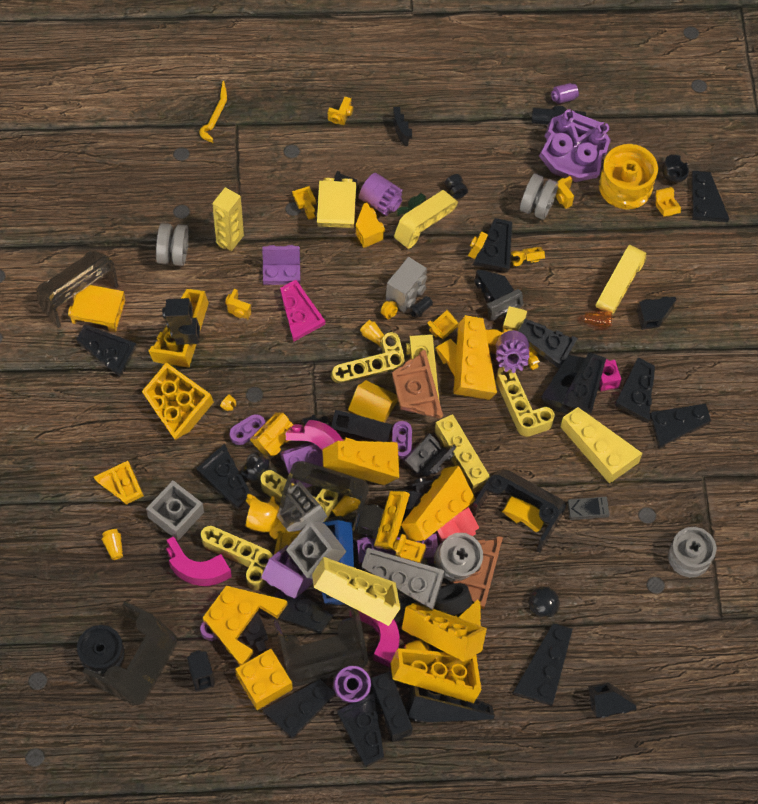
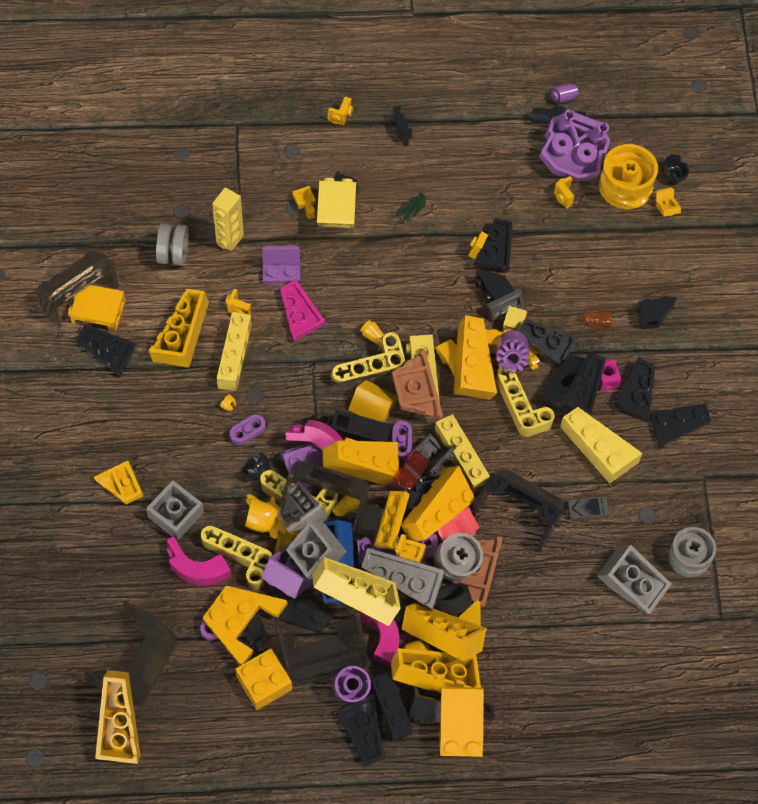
(100, 649): black wheel -> none
(113, 543): yellow cone -> none
(117, 722): none -> yellow wedge
(177, 400): yellow wedge -> none
(180, 321): black arch -> none
(201, 670): black brick -> none
(223, 99): yellow piece -> none
(224, 476): black wing -> none
(234, 351): none -> light yellow brick
(272, 435): yellow brick -> none
(299, 708): black wing -> none
(368, 228): yellow slope -> none
(381, 194): medium lavender gear -> none
(389, 309): yellow plate -> none
(406, 284): light grey brick -> none
(412, 470): none -> clear red slope
(418, 309): black pin -> none
(423, 217): light yellow beam -> none
(443, 325): yellow bracket -> none
(456, 186): black wheel -> none
(461, 721): none -> yellow slope
(522, 511): yellow slope -> none
(529, 254): yellow plate -> none
(538, 196): light grey wheel -> none
(544, 602): black hair -> none
(545, 669): black wing -> none
(609, 700): black slope -> none
(628, 266): light yellow beam -> none
(634, 578): none -> light grey slope
(706, 199): black wing -> none

